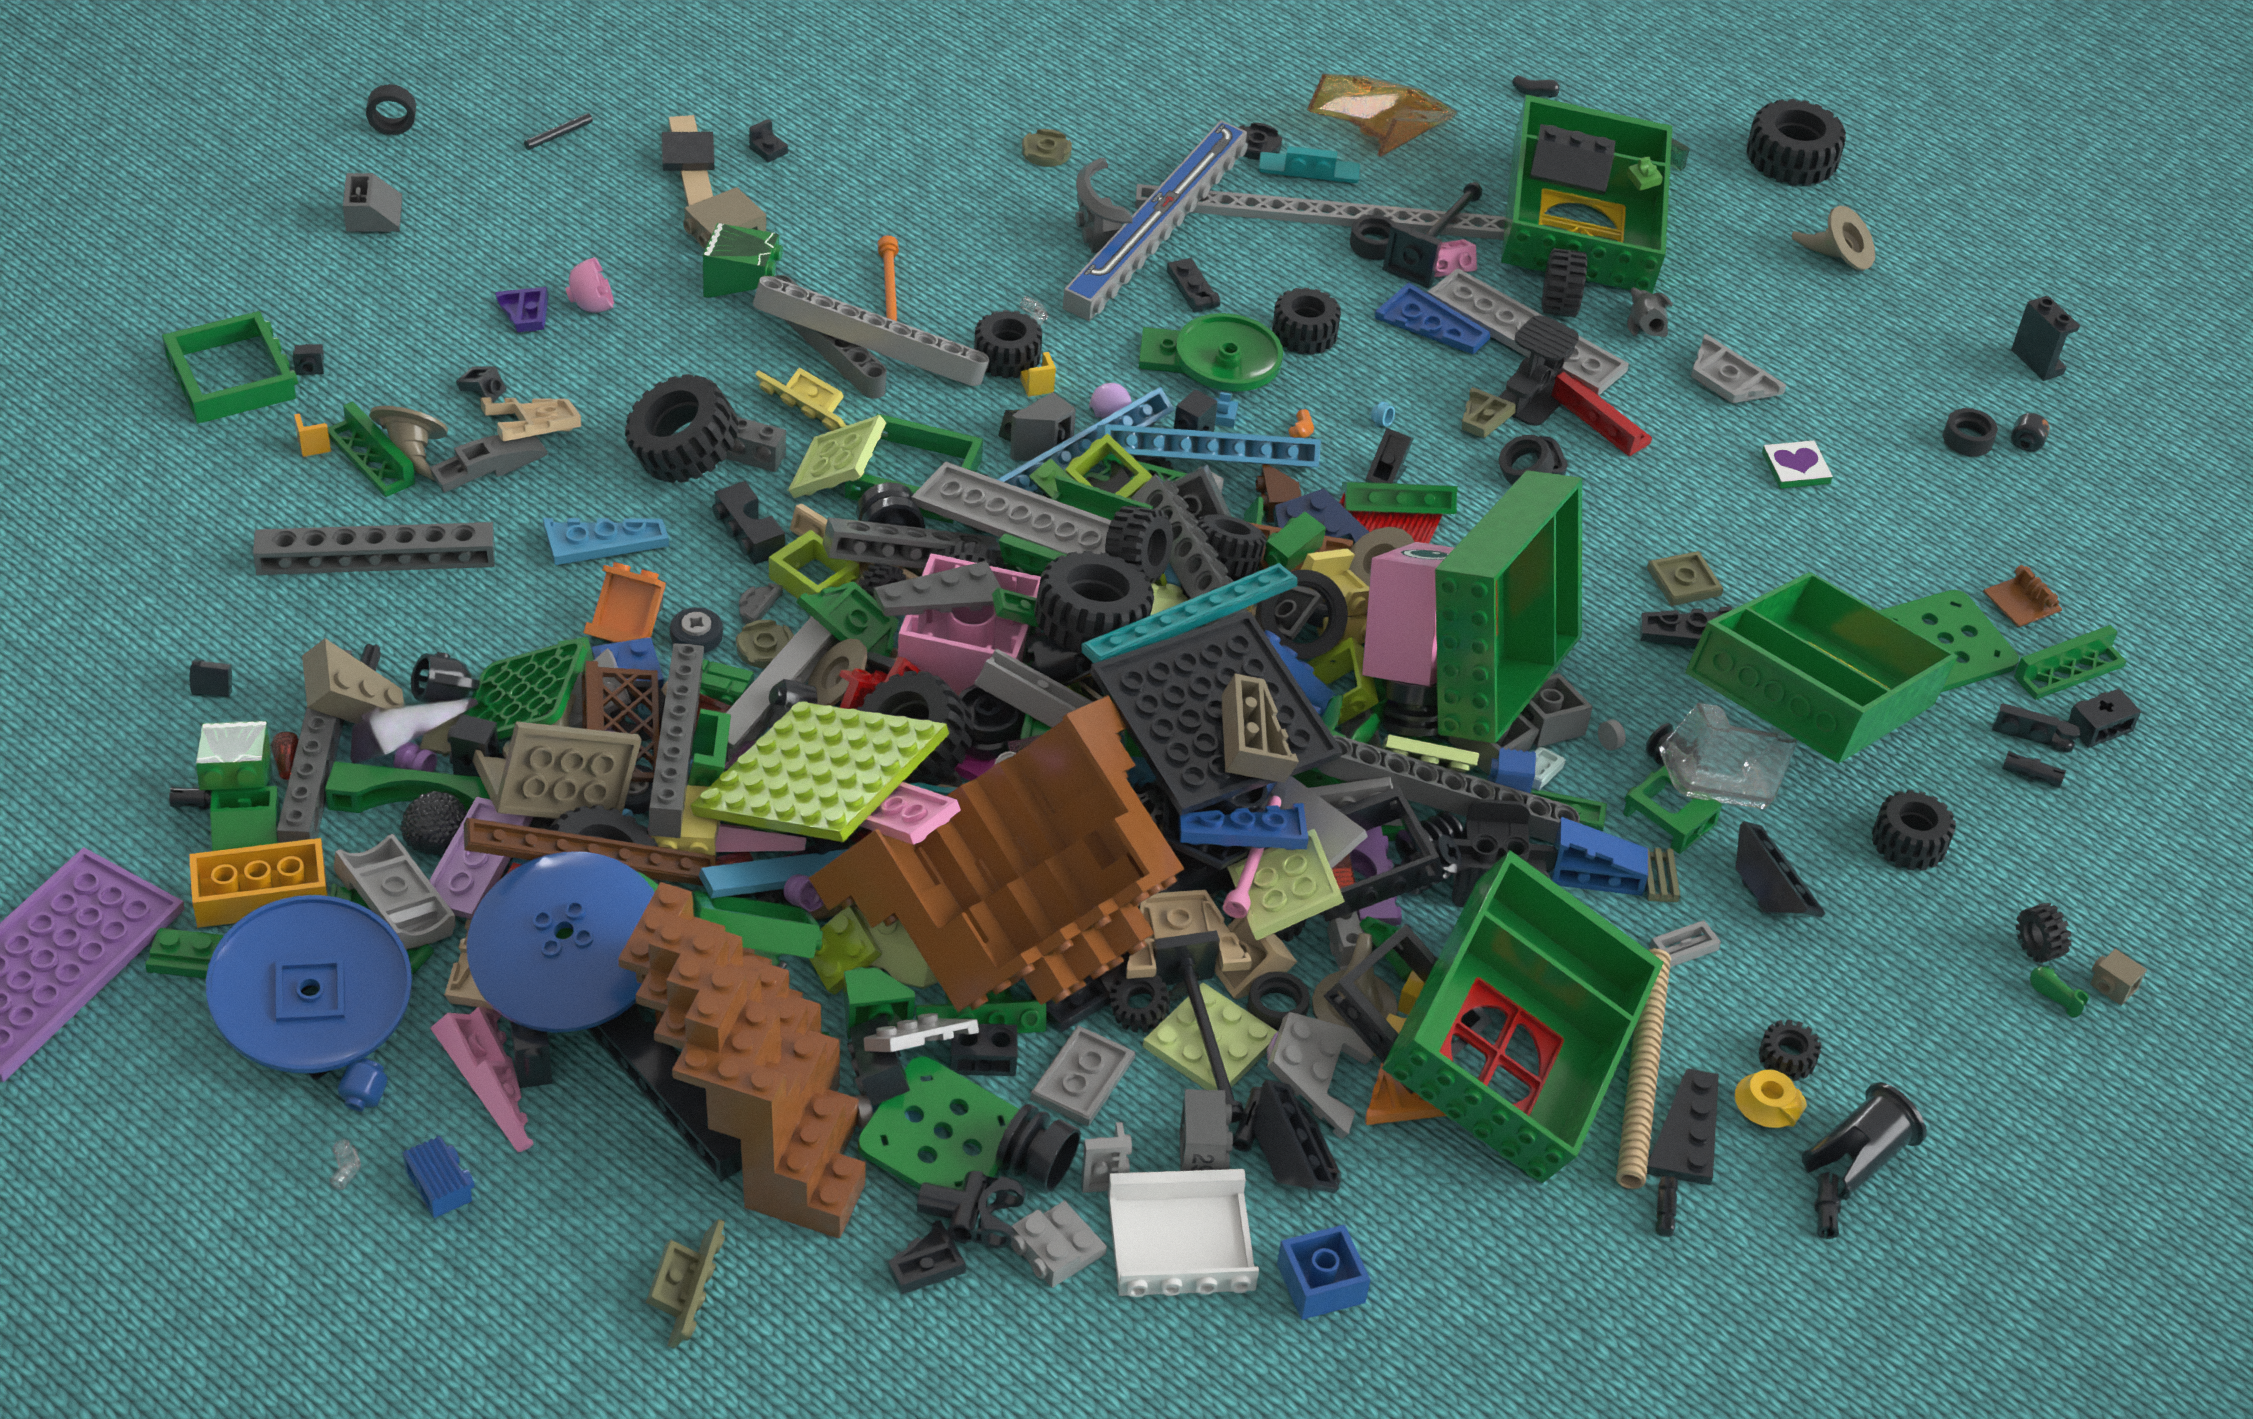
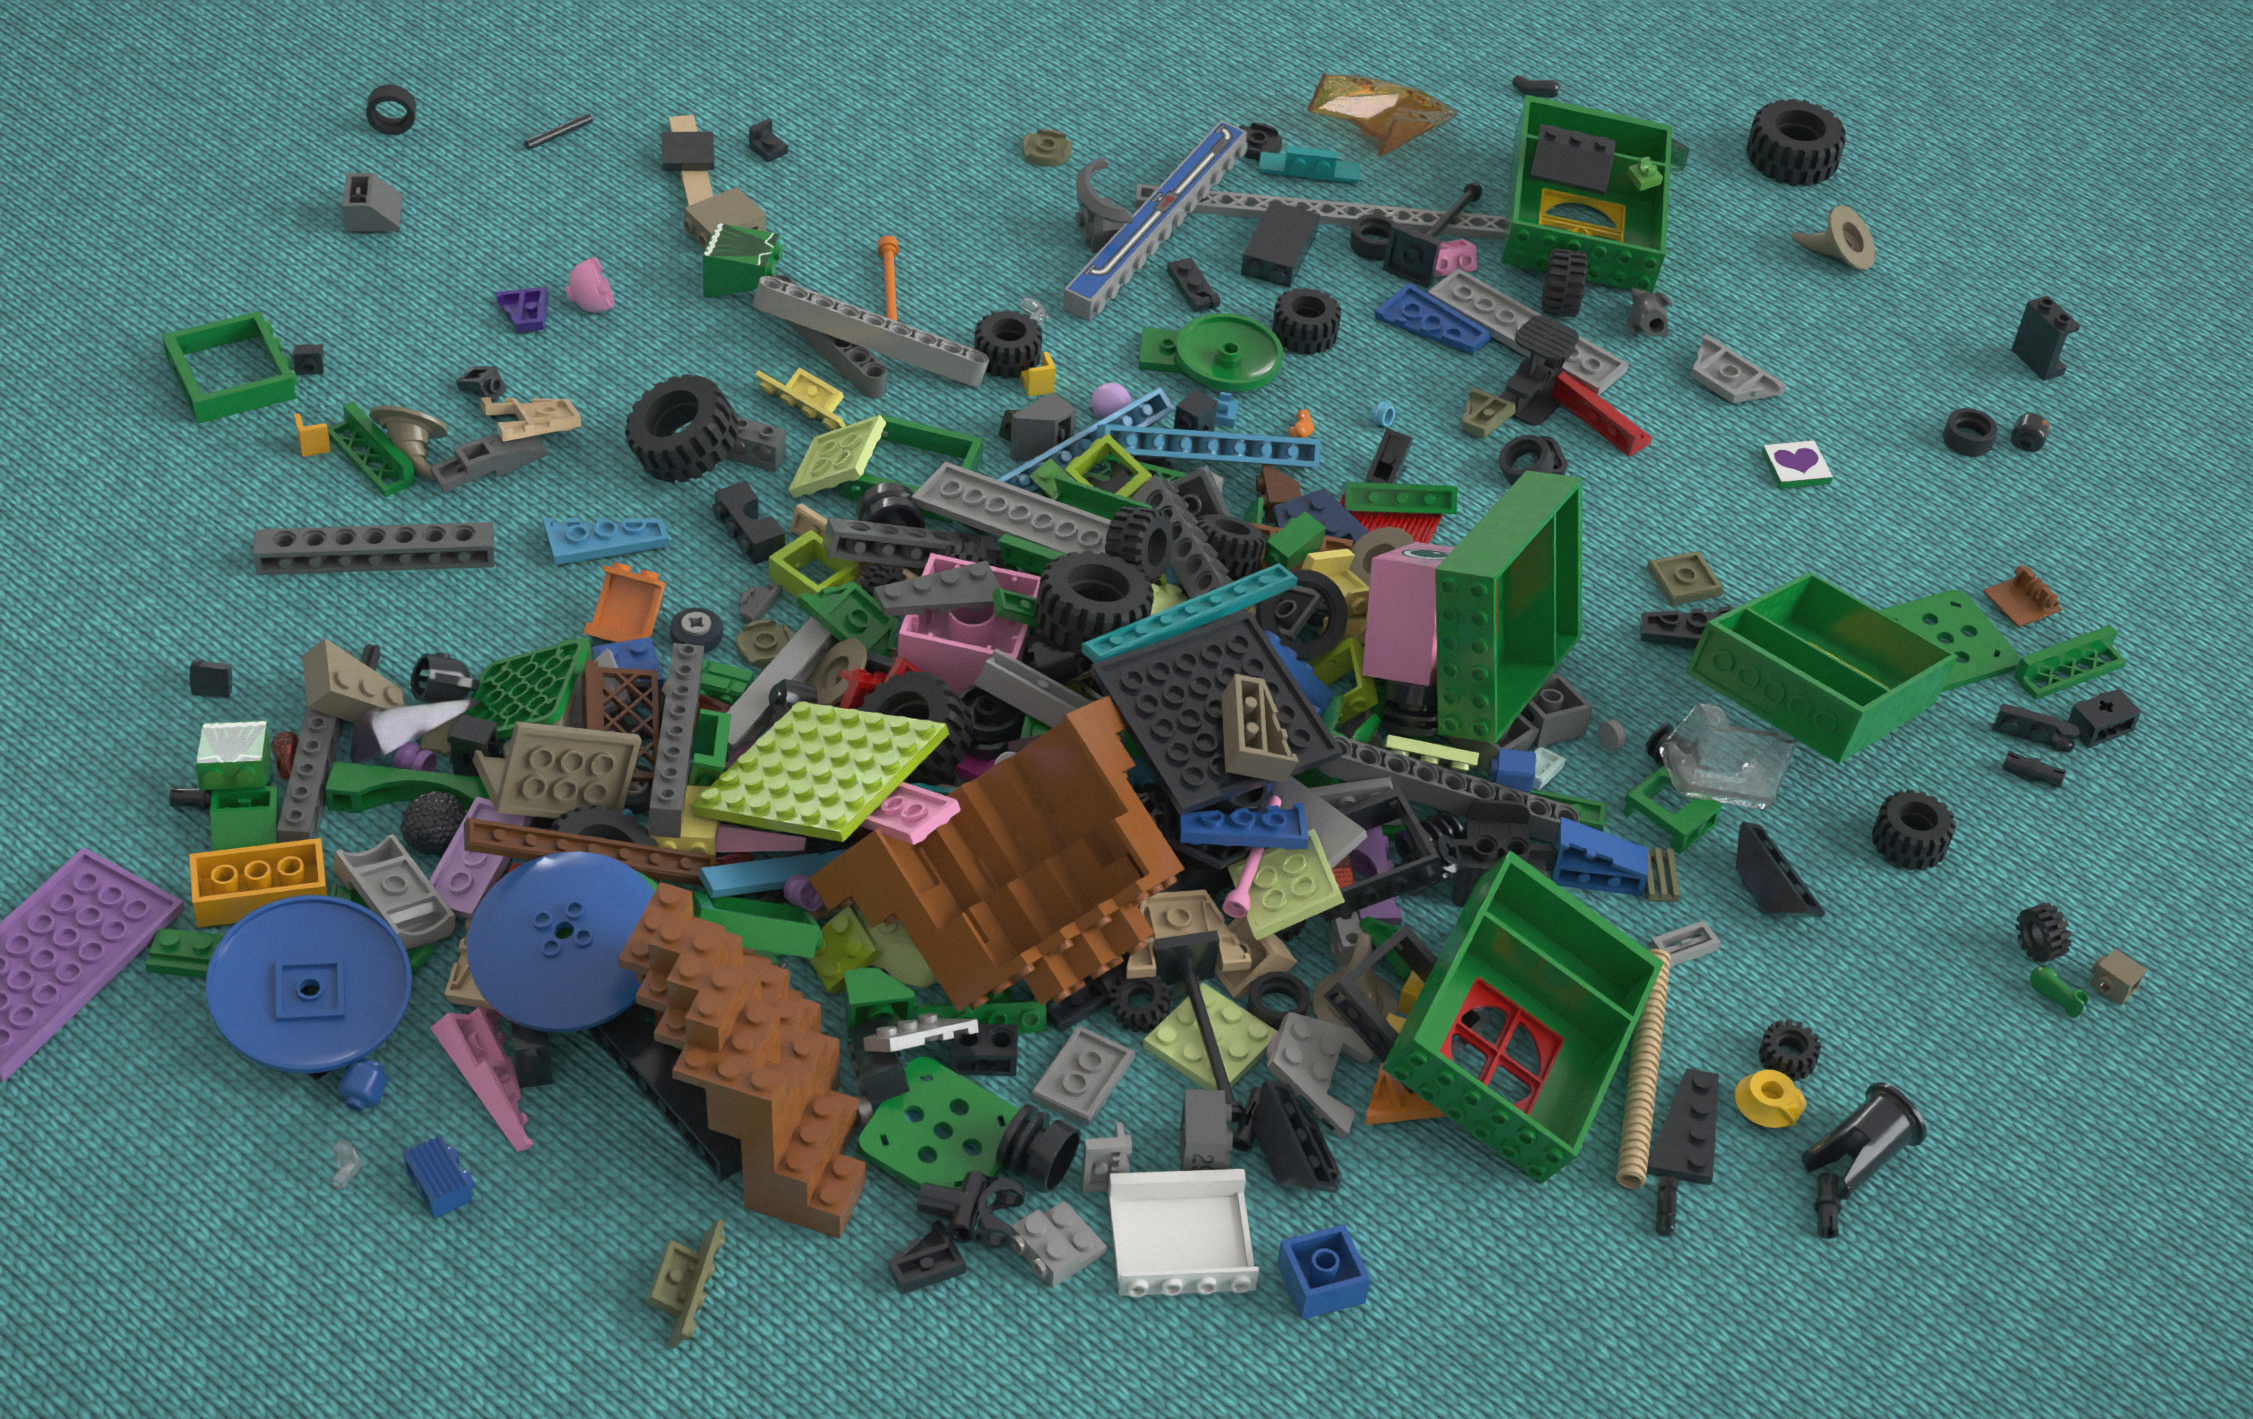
(1280, 244): none -> black brick

